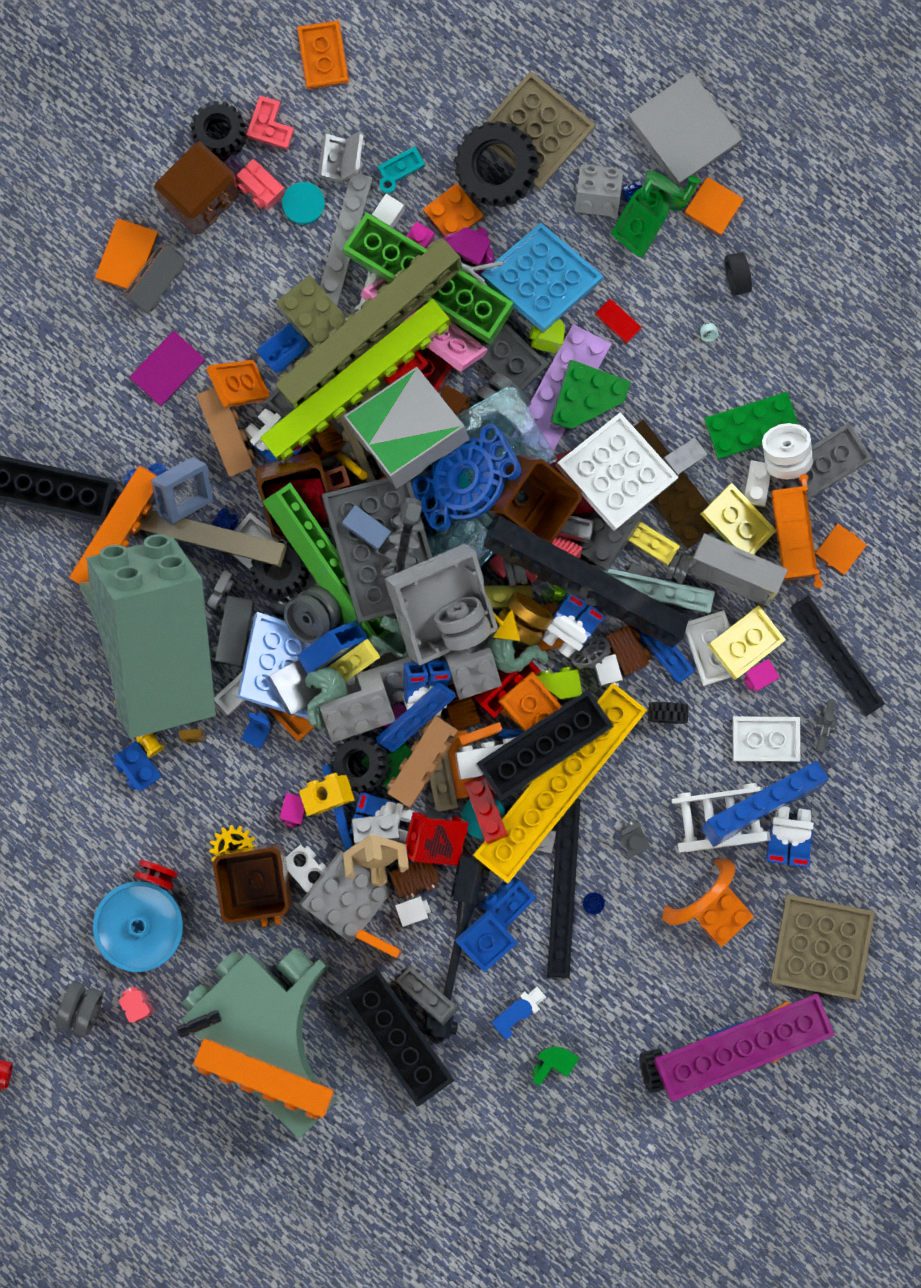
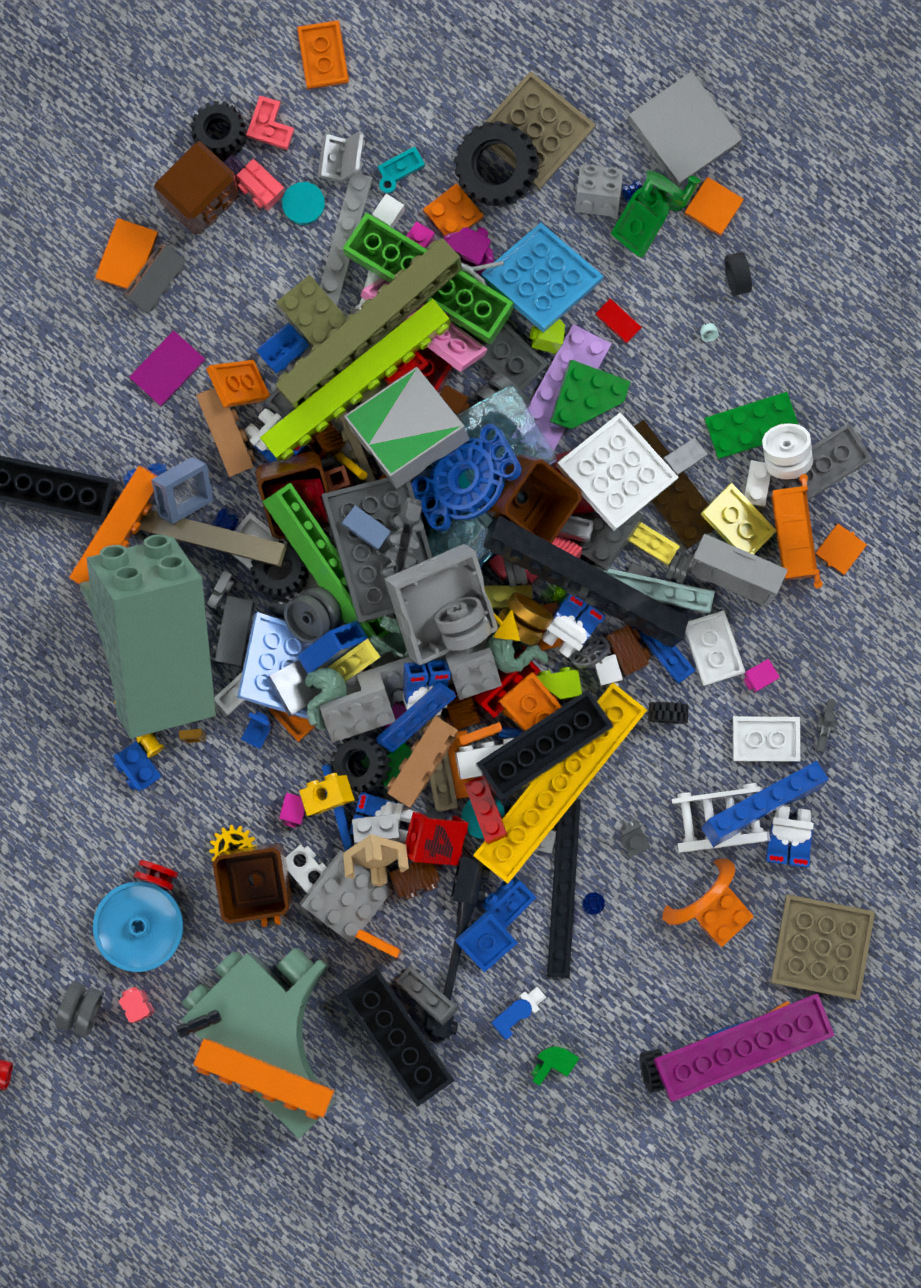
(413, 911): white brick -> none
(746, 642): light yellow plate -> none
(837, 656): black tile -> none

